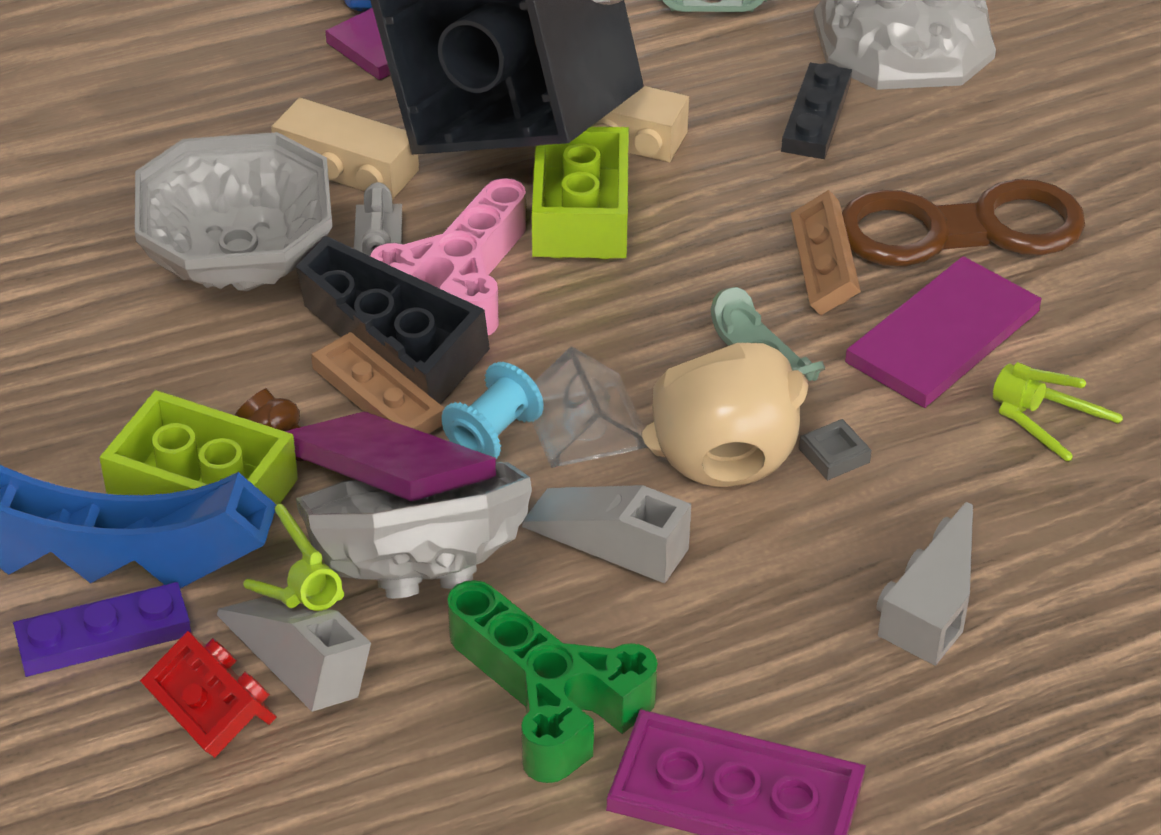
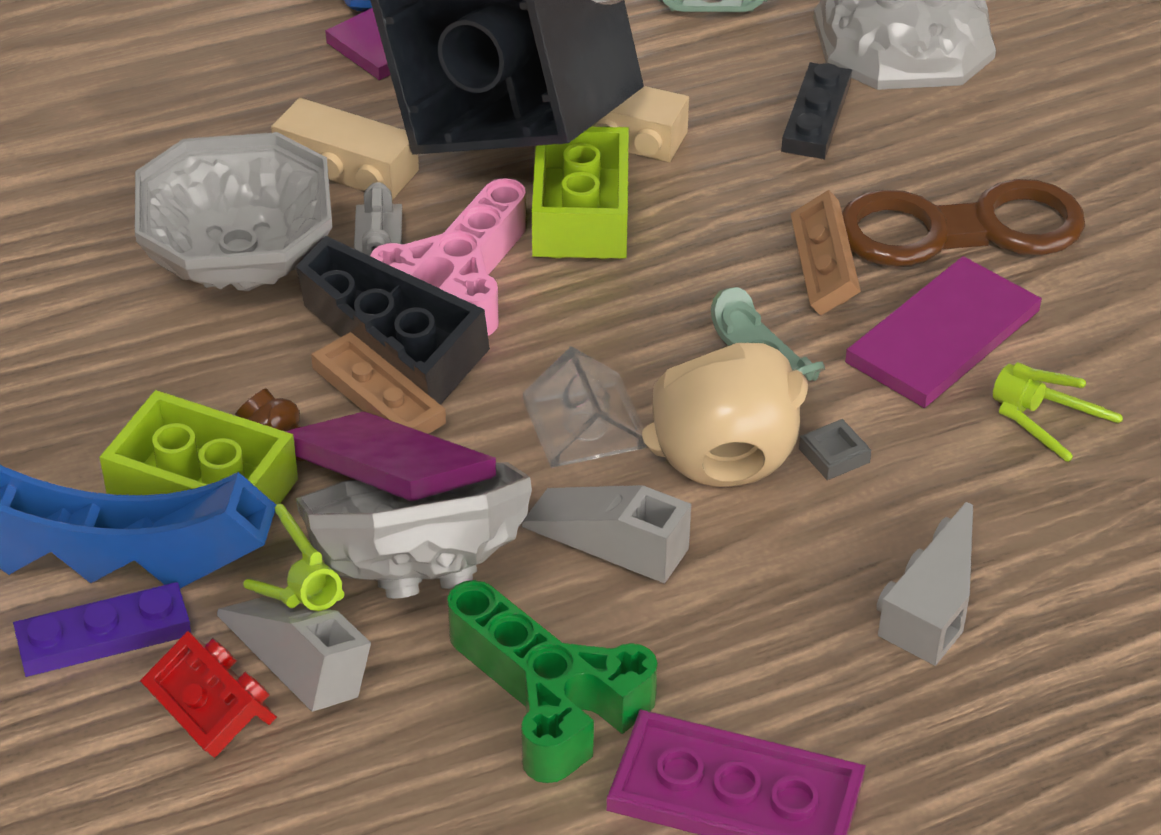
(508, 397): medium azure hose -> none

